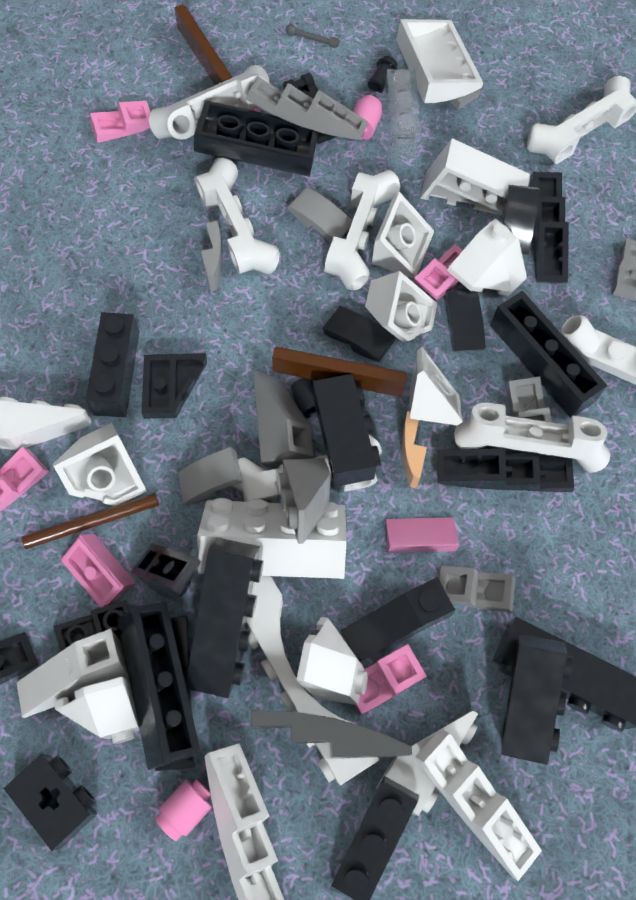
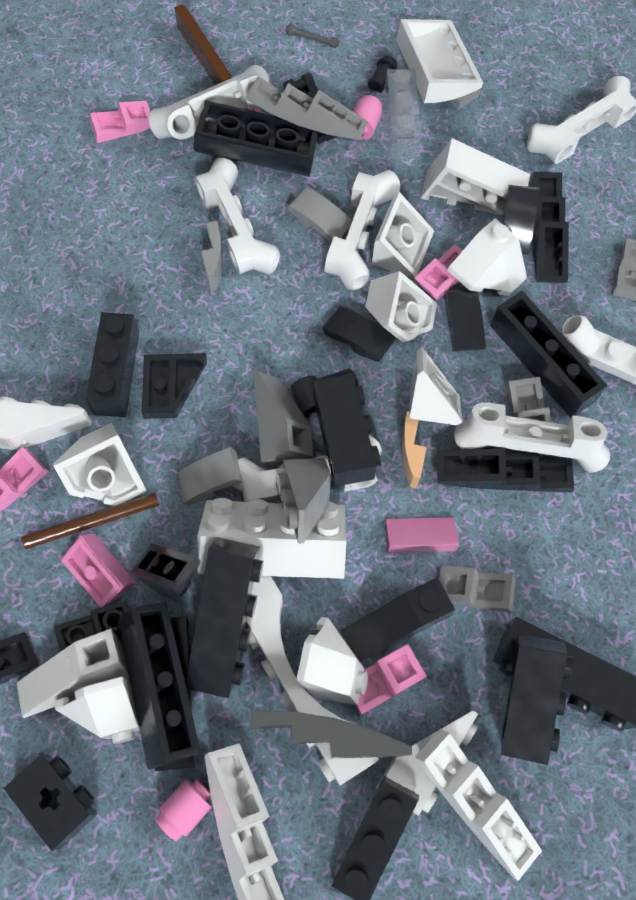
(322, 367): reddish brown tile -> none

